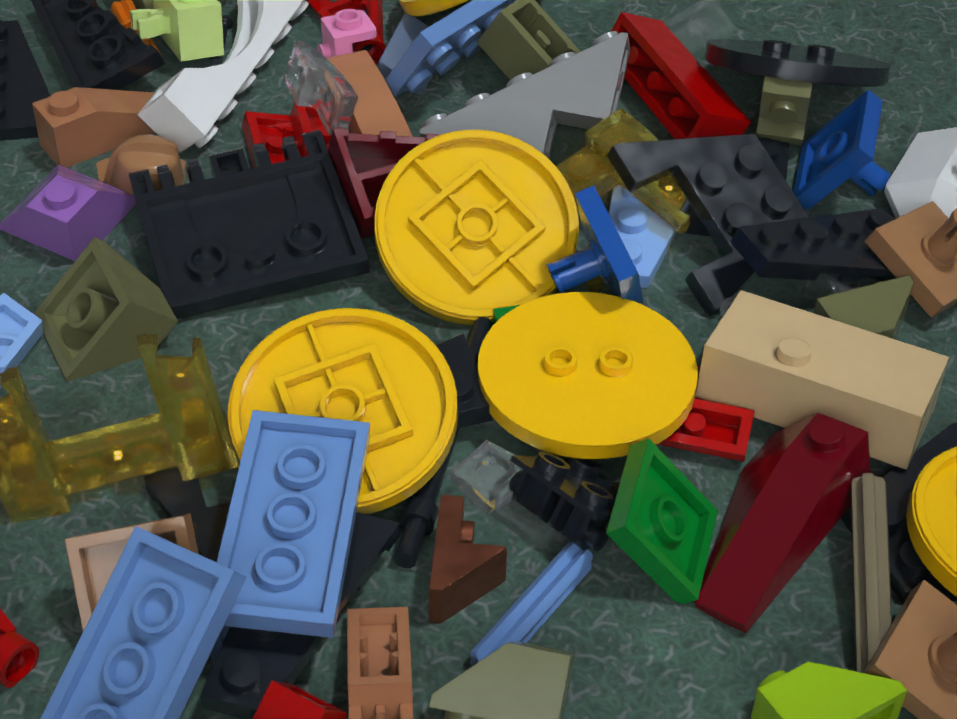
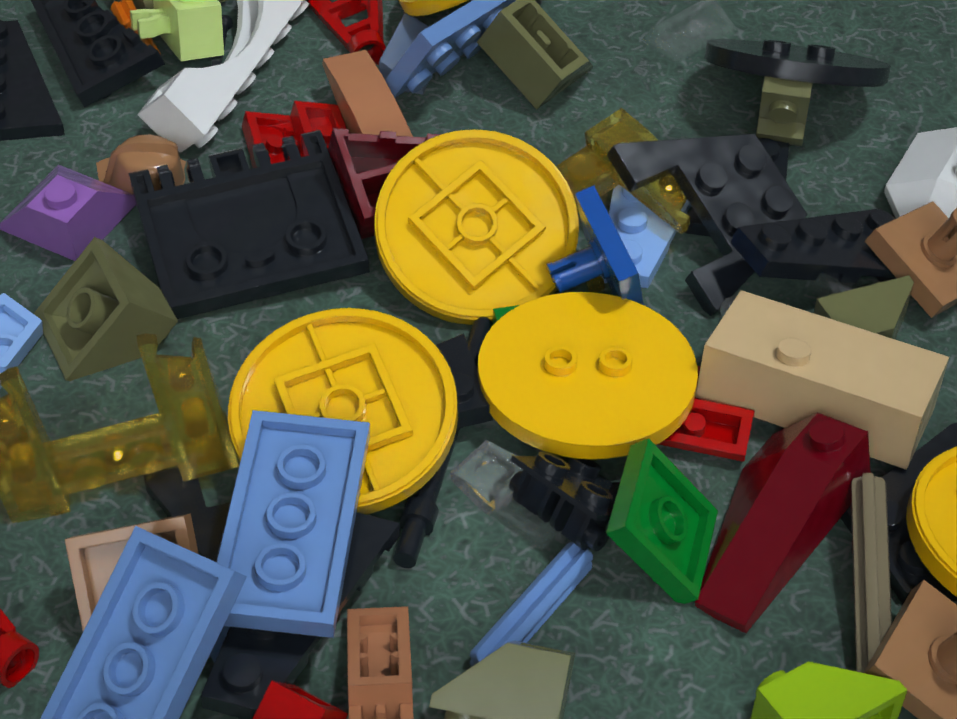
(88, 122): nougat slope -> none
(320, 85): clear slope -> none
(344, 29): bright pink bracket -> none
(460, 568): copper slope -> none
(571, 92): light grey slope -> none
(676, 83): red brick -> none
(842, 152): blue tile -> none

